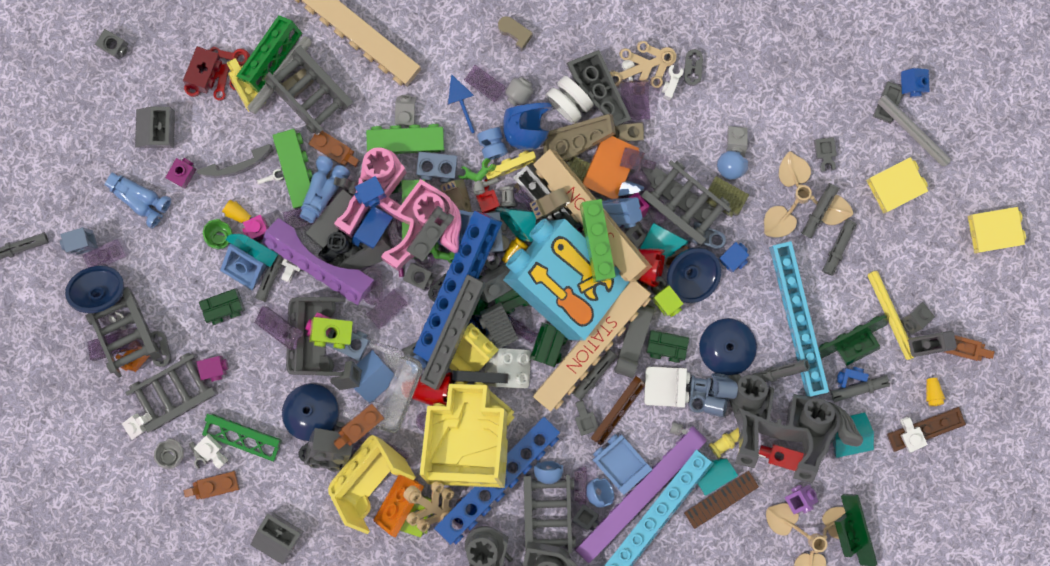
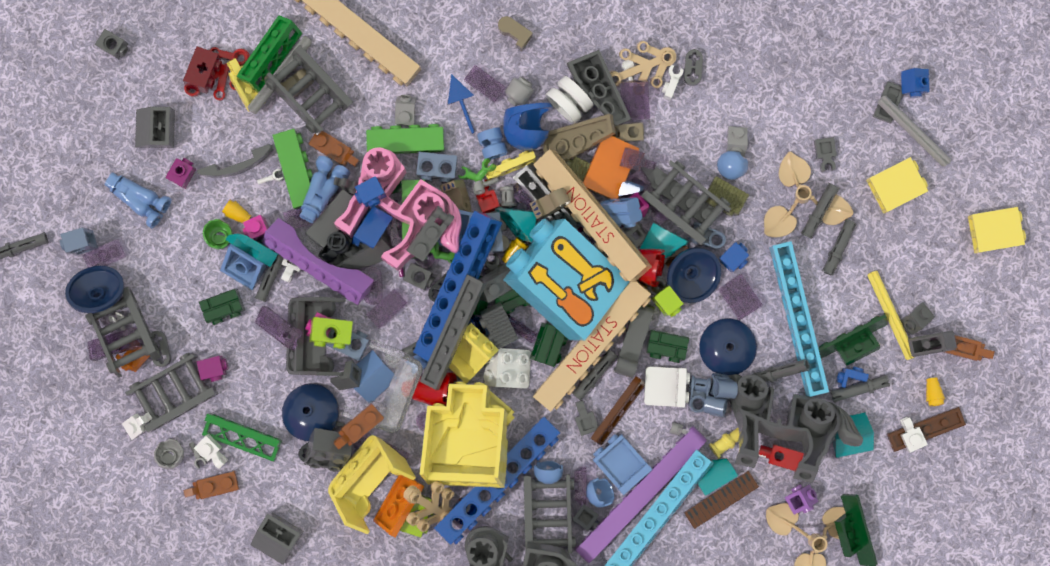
(475, 376): black beam -> none
(597, 240): bright green brick -> none
(740, 297): none -> clear purple plate

